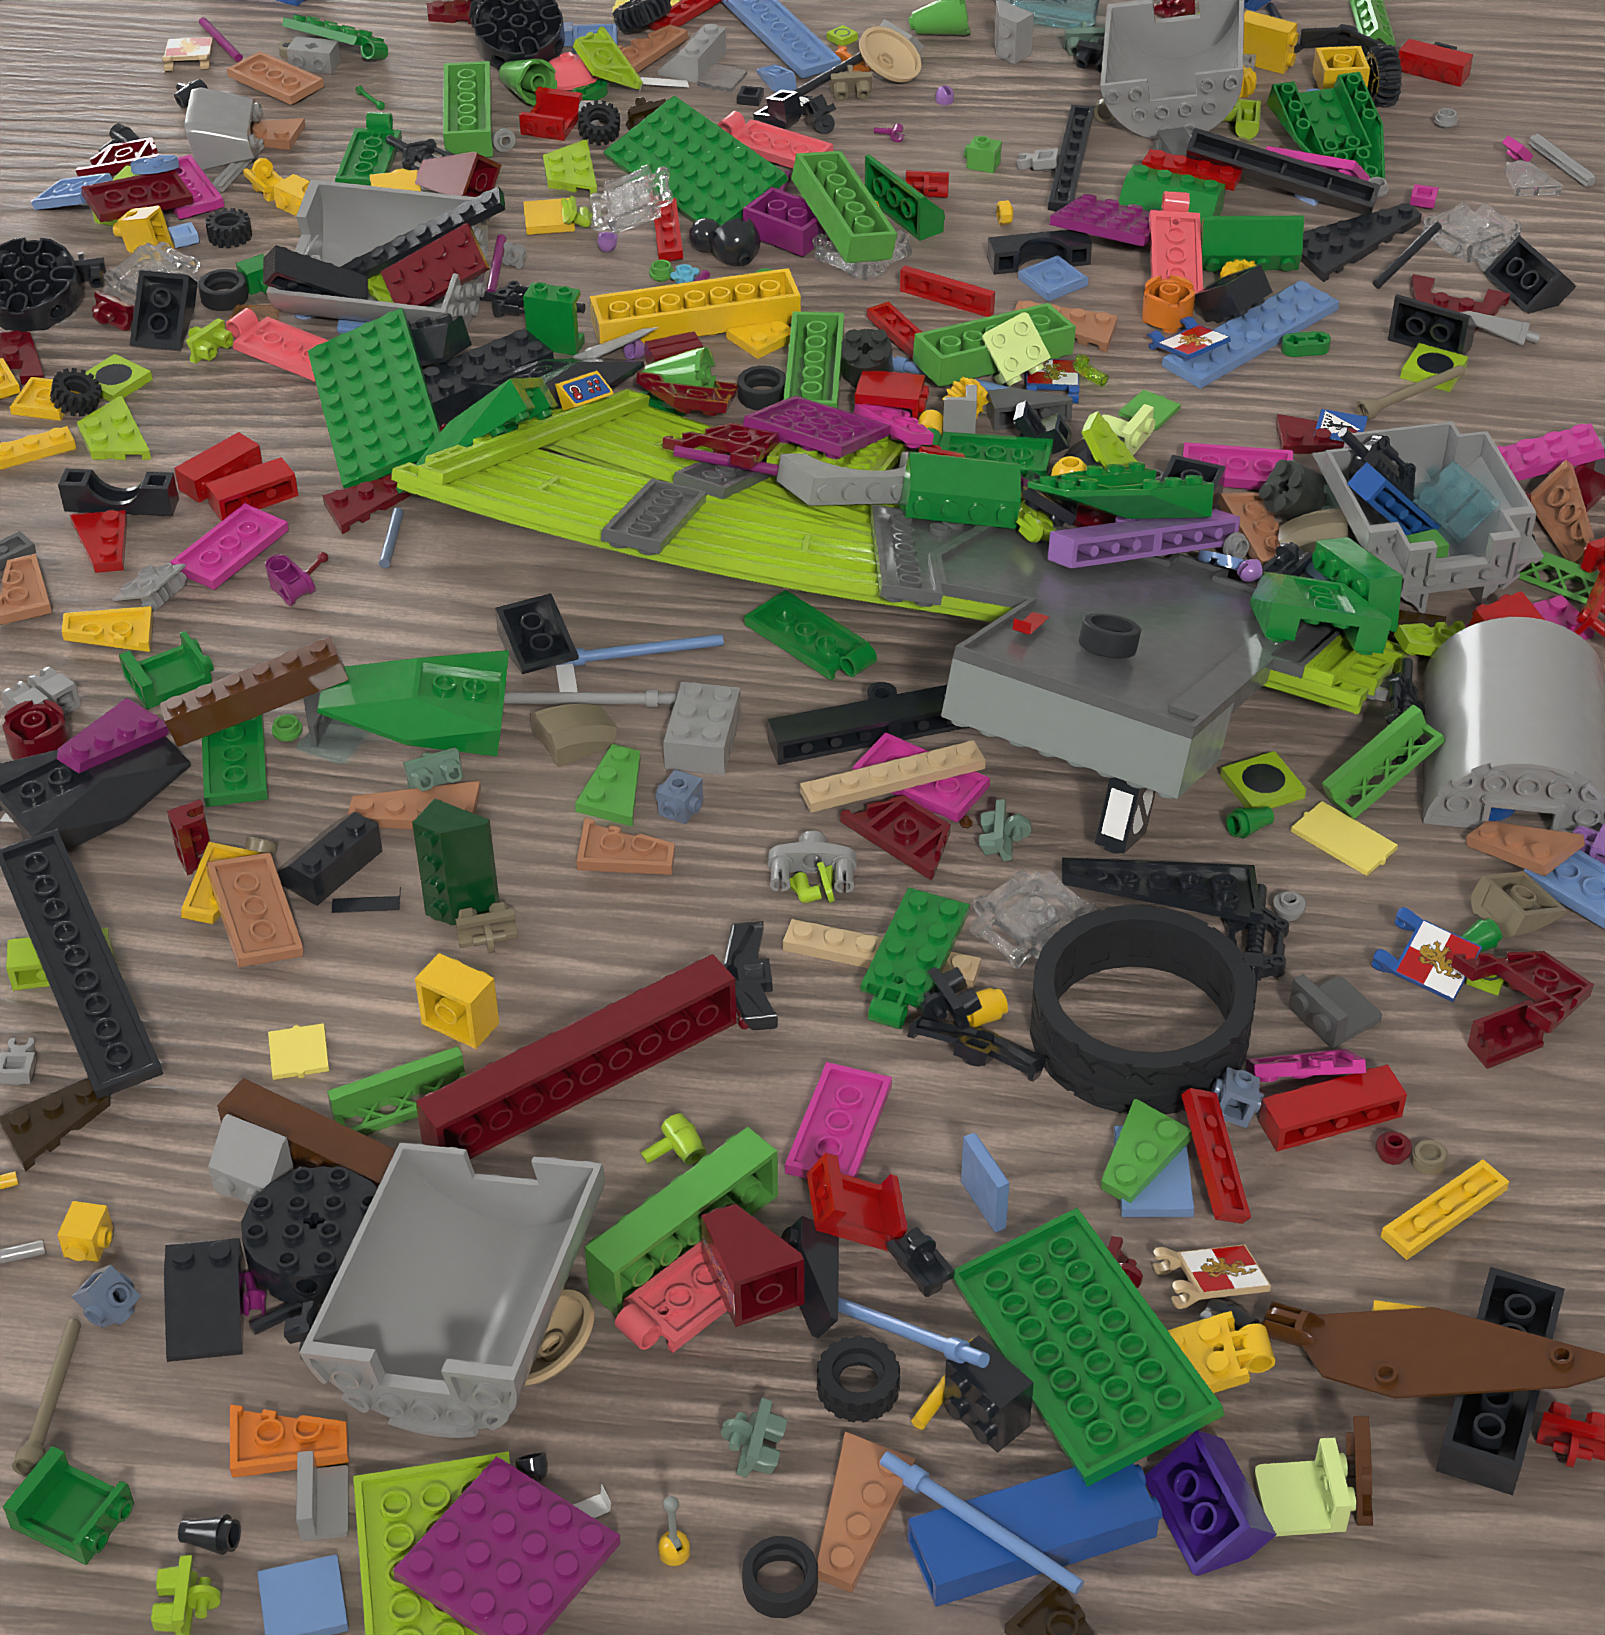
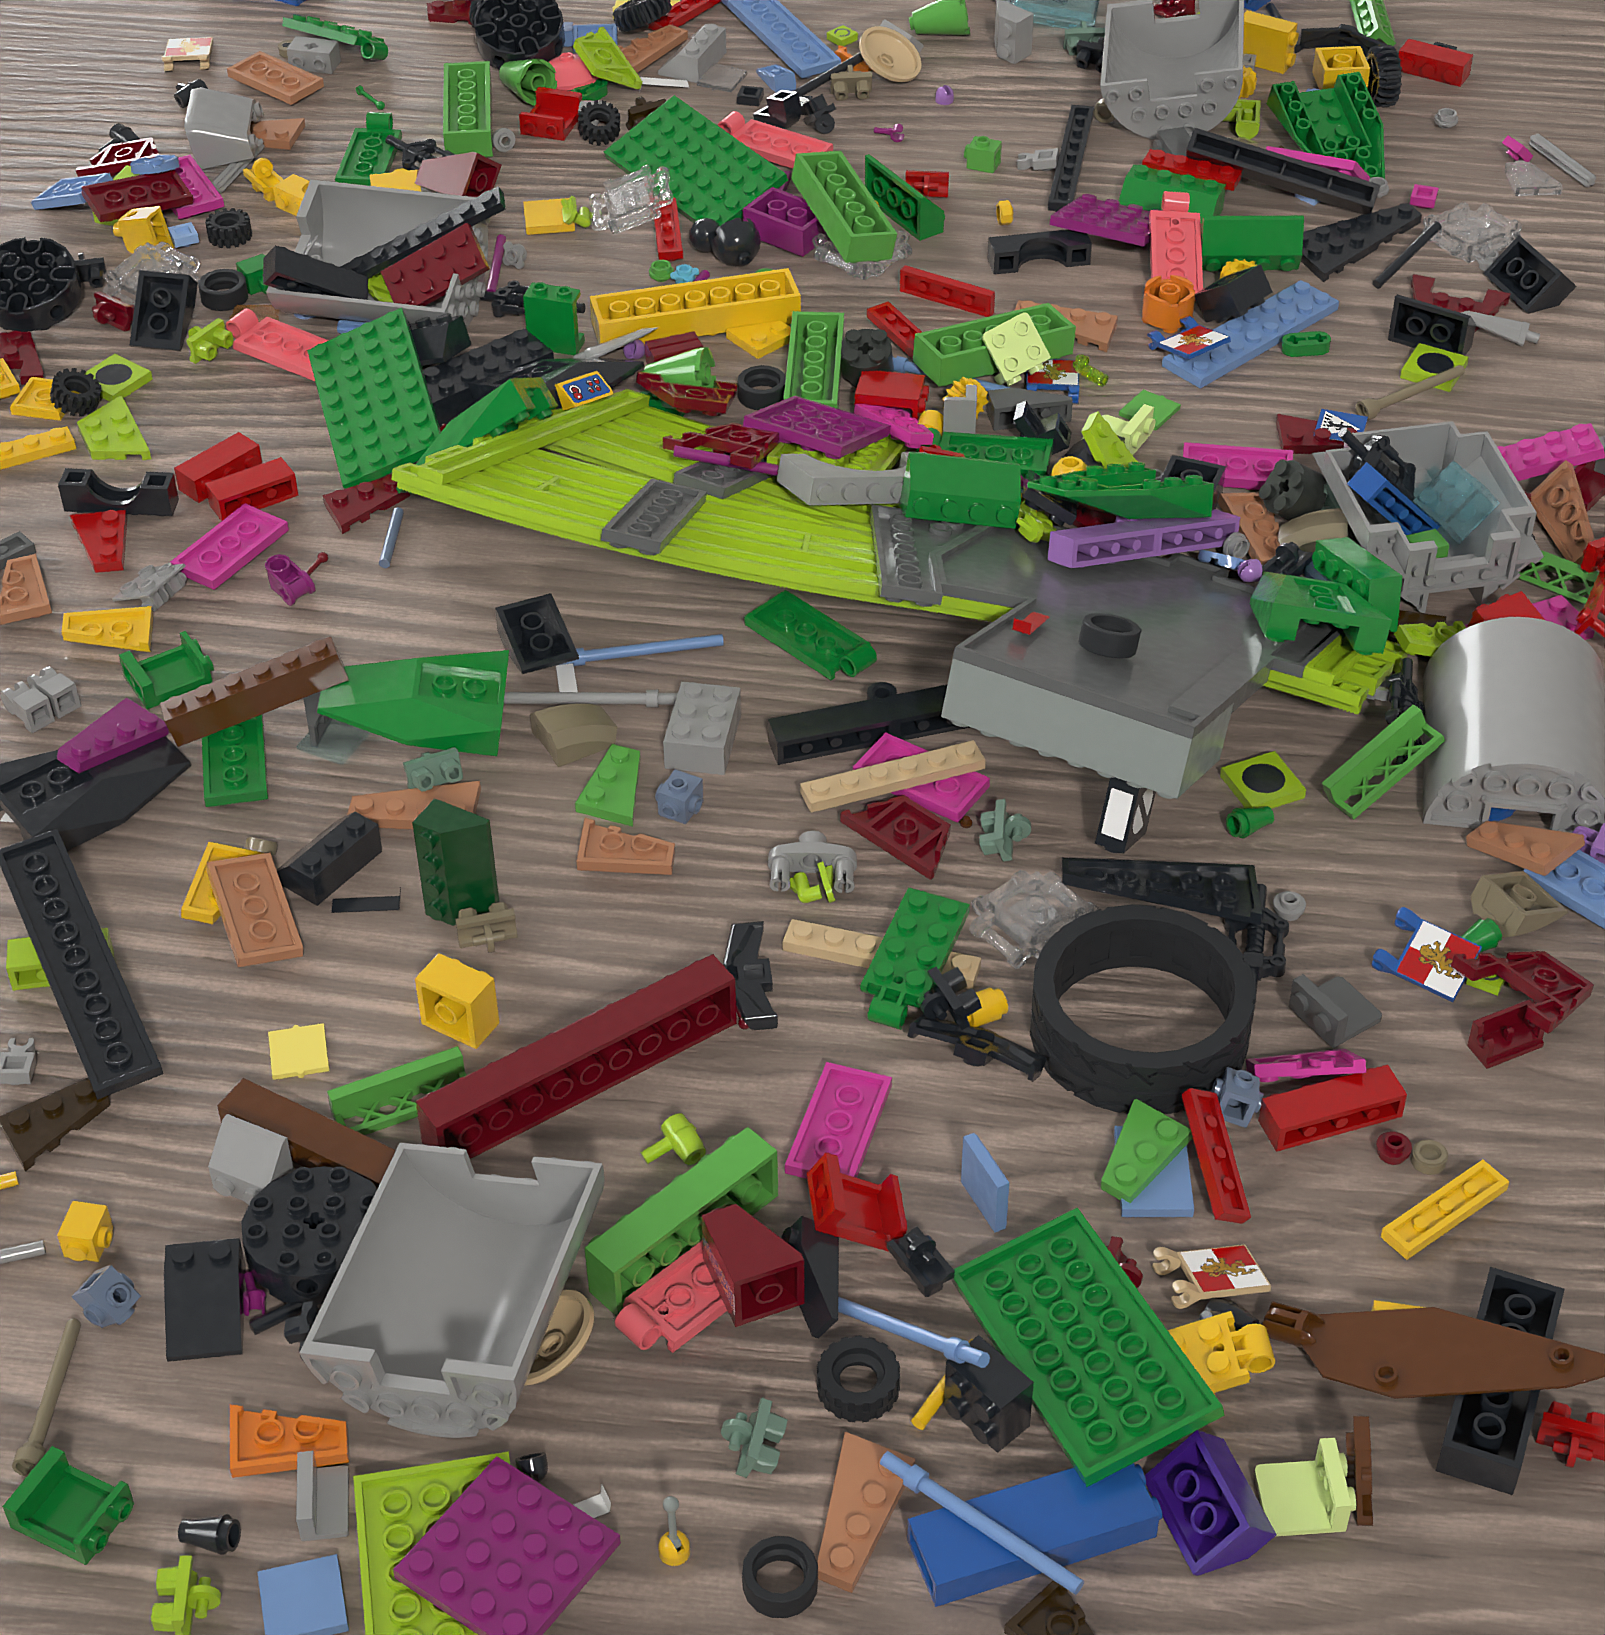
(34, 728): dark red brick -> none
(189, 833): dark red hinge -> none
(220, 39): magenta bar -> none
(286, 728): bright green plate -> none
(570, 168): lime wing -> none
(607, 241): medium lavender hinge -> none
(1053, 278): medium blue tile -> none
(1344, 838): light yellow piece -> none

